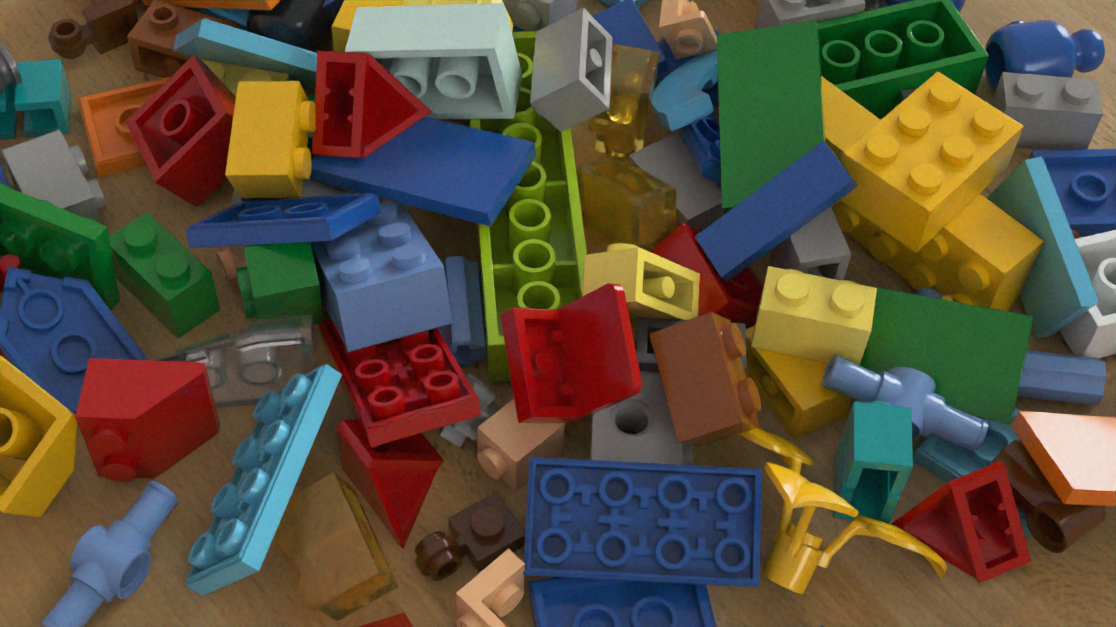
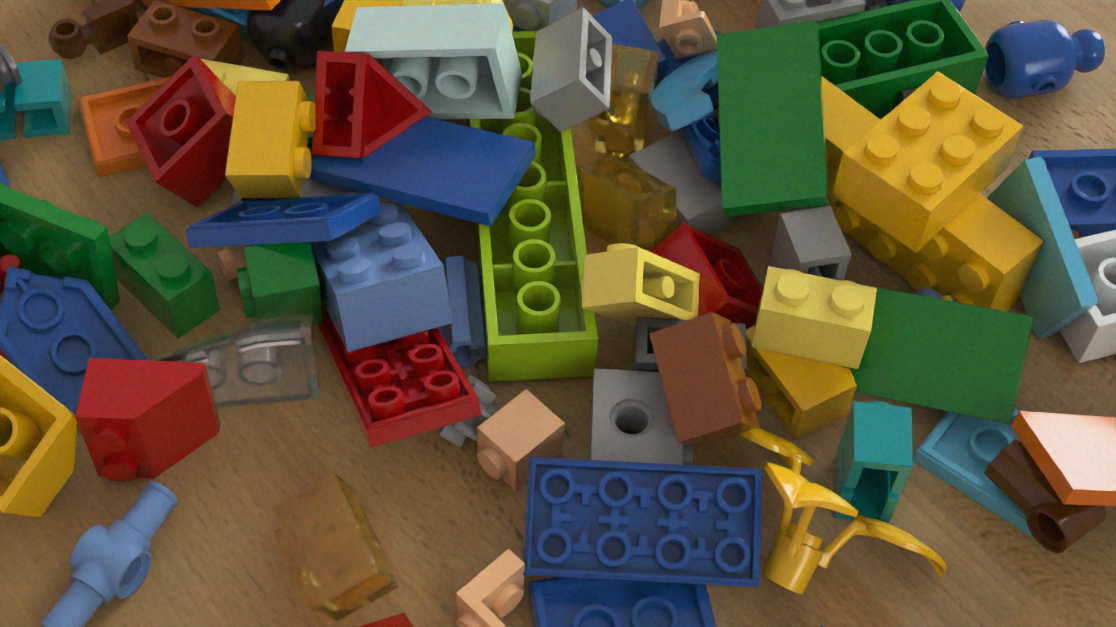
(55, 173): light grey brick -> none
(238, 47): medium azure tile -> none
(262, 484): medium azure tile -> none
(390, 475): red slope -> none
(478, 531): reddish brown plate -> none
(571, 357): red bracket -> none
(775, 211): blue tile -> none
(907, 389): medium blue pin -> none
(972, 523): red slope -> none
(1052, 109): light grey brick -> none
(1063, 378): medium blue axle -> none

